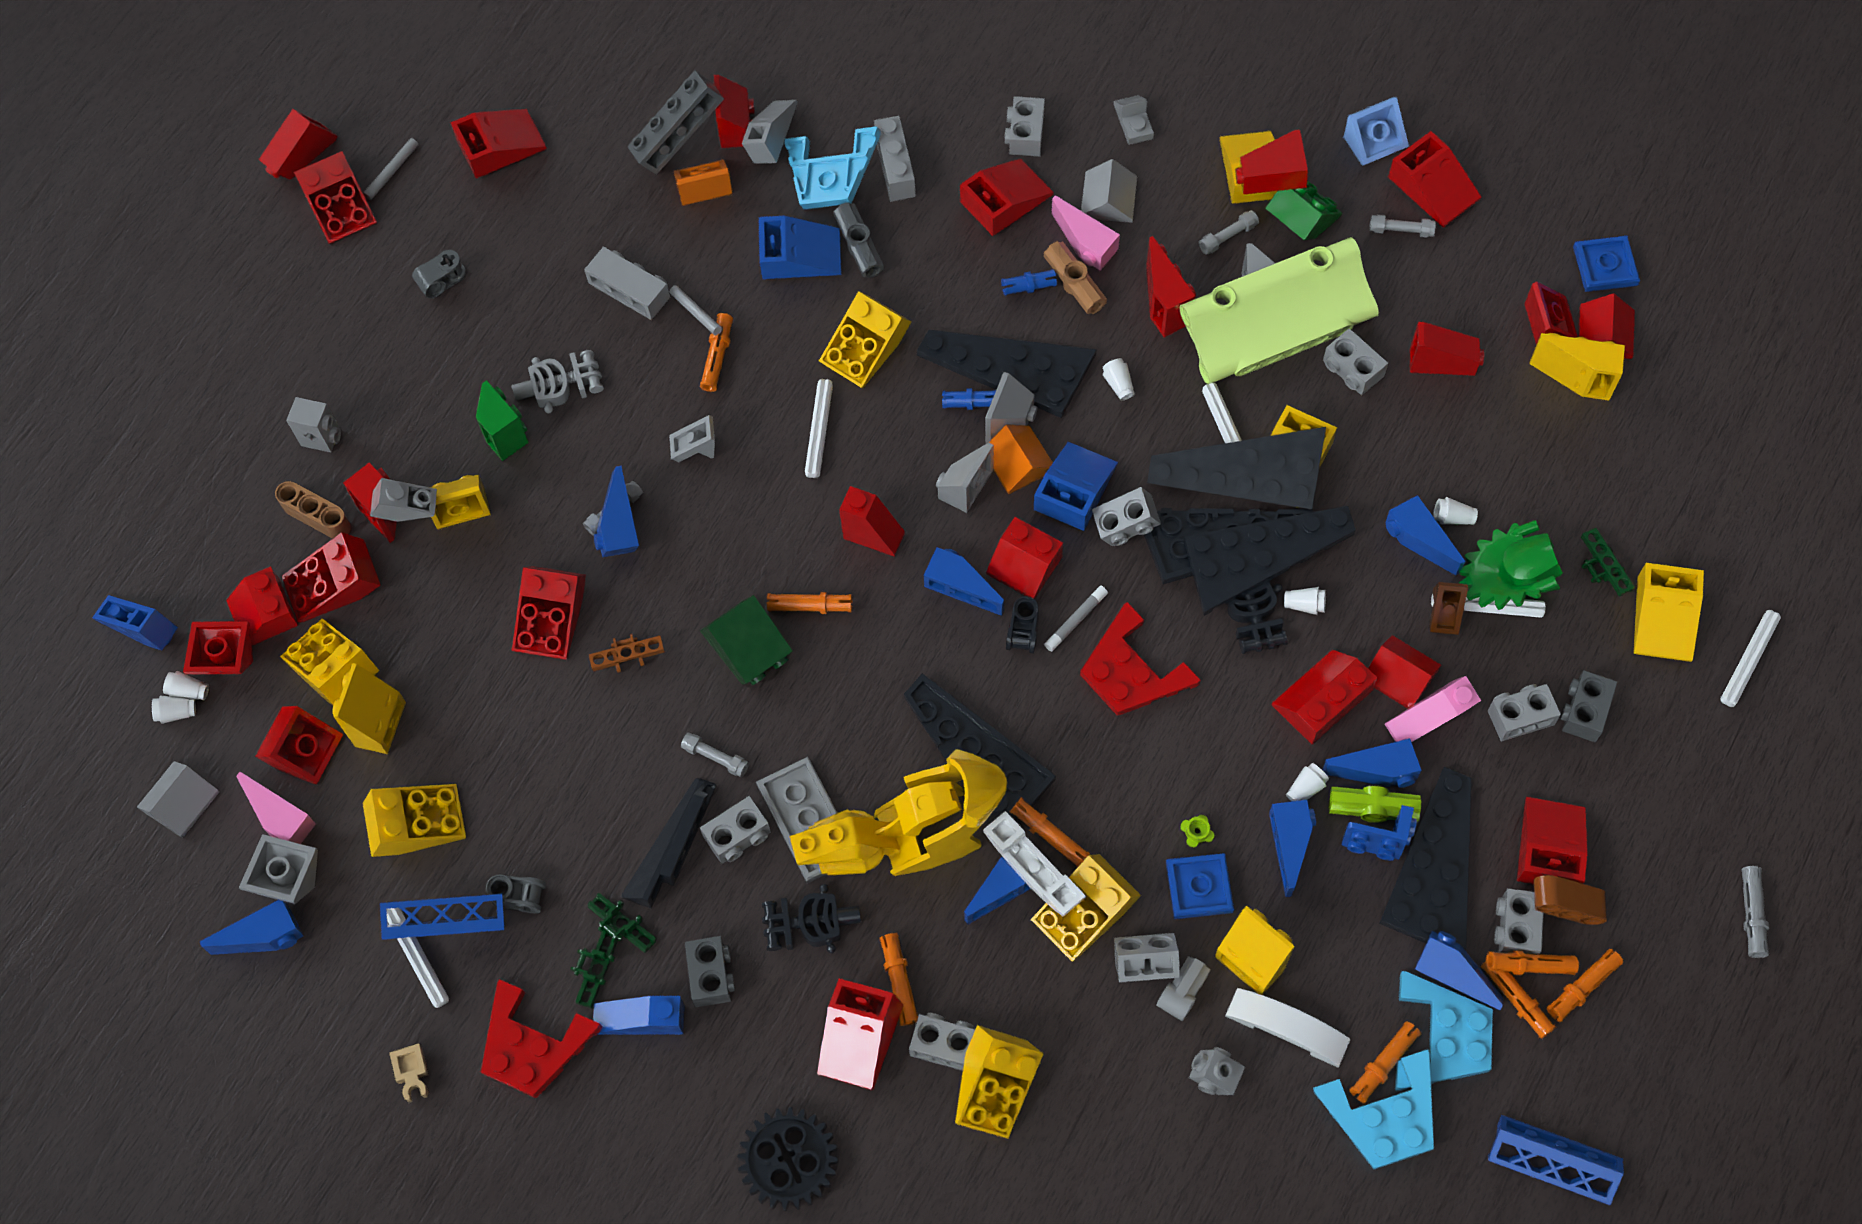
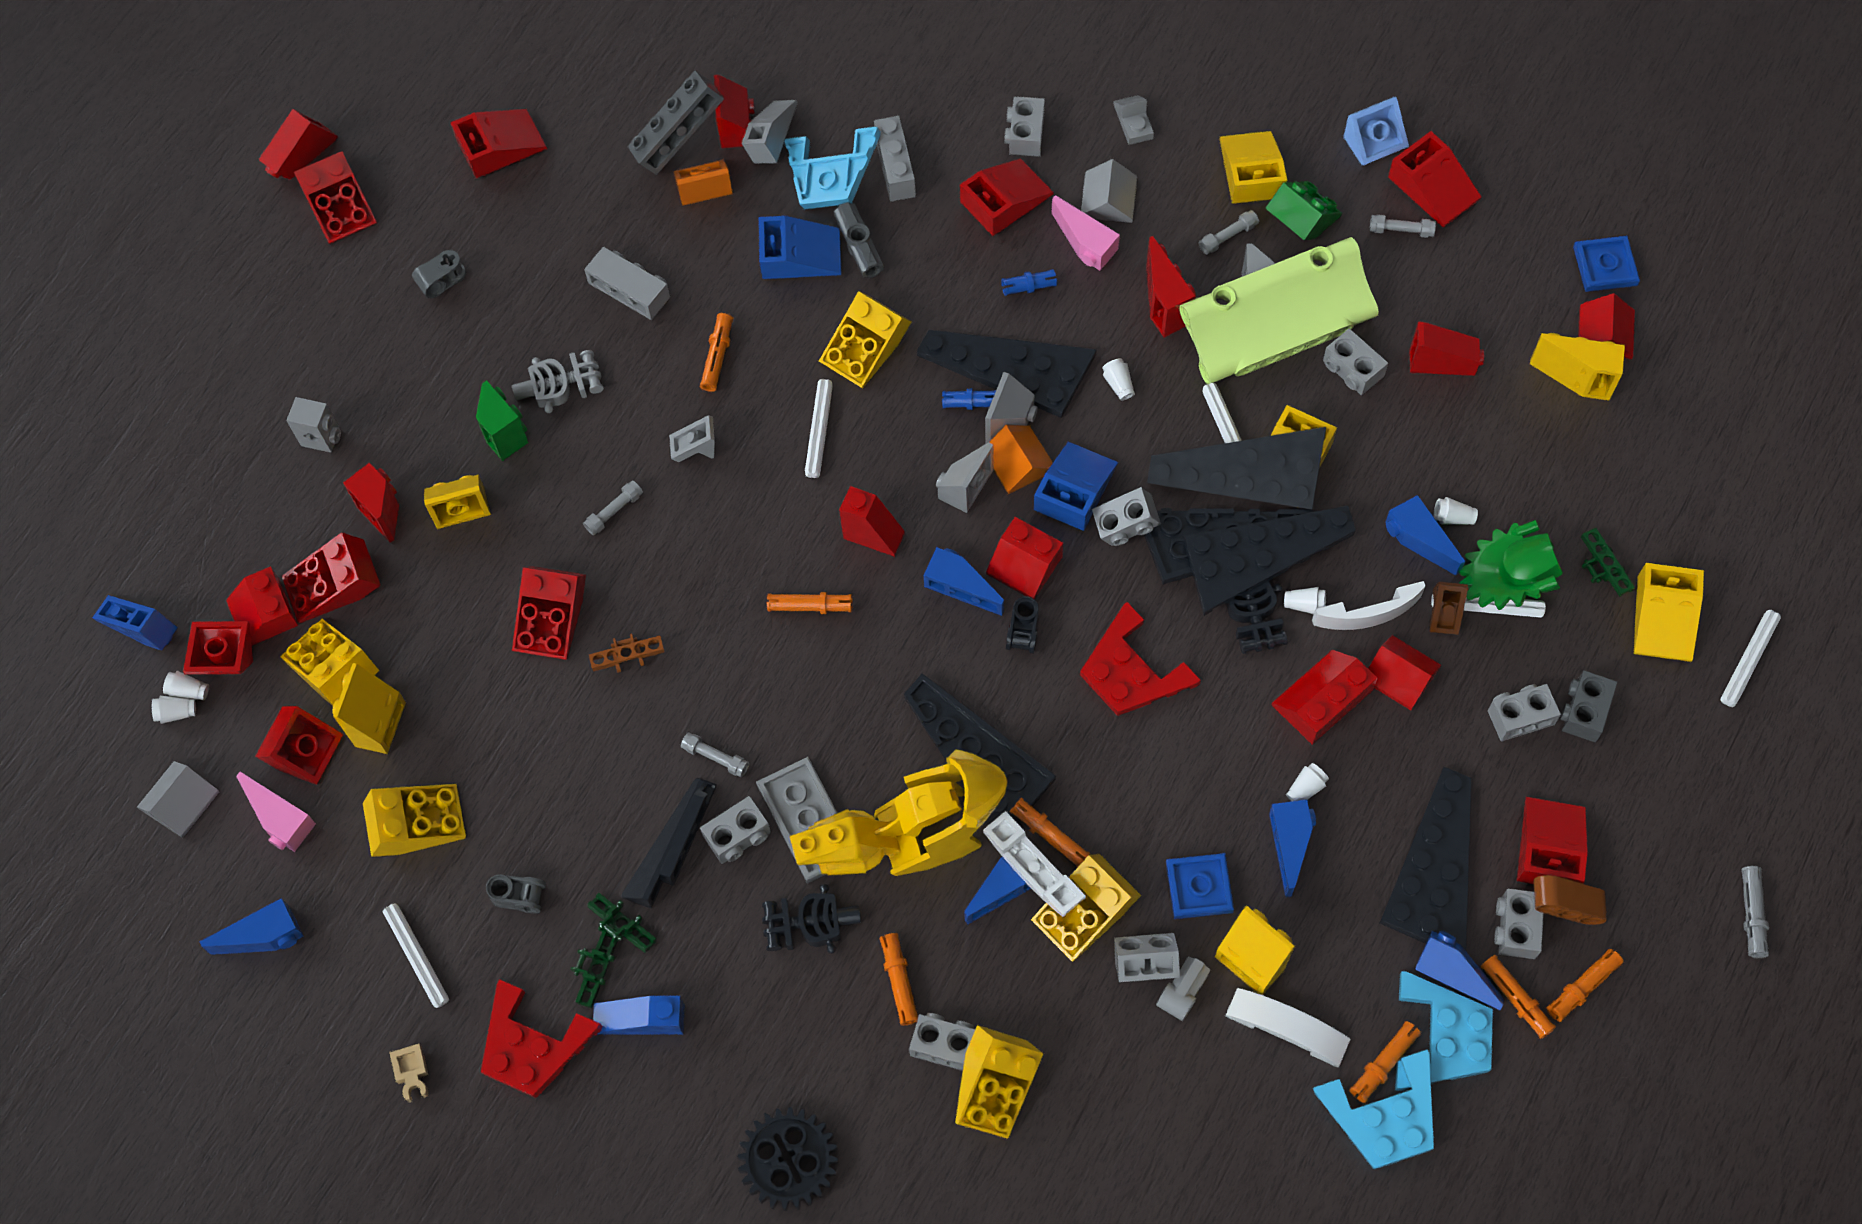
(281, 870): light grey slope -> none
(306, 501): medium nougat beam -> none
(390, 169): light grey bar -> none
(402, 501): light grey slope -> none
(441, 927): blue fence -> none
(616, 525): blue slope -> none
(695, 310): light grey bar -> none
(702, 972): dark grey brick -> none
(747, 641): dark green slope -> none
(858, 1033): slope -> none
(1076, 618): light grey bar -> none
(1083, 288): medium nougat piece -> none
(1200, 823): lime plate -> none
(1216, 1072): light grey brick -> none
(1274, 166): red slope -> none
(1337, 618): none -> white slope
(1372, 803): lime piece -> none
(1380, 765): blue slope -> none
(1384, 843): blue bracket -> none
(1433, 710): bright pink slope -> none
(1519, 962): orange pin -> none
(1549, 312): red slope -> none
(1558, 1149): blue fence -> none

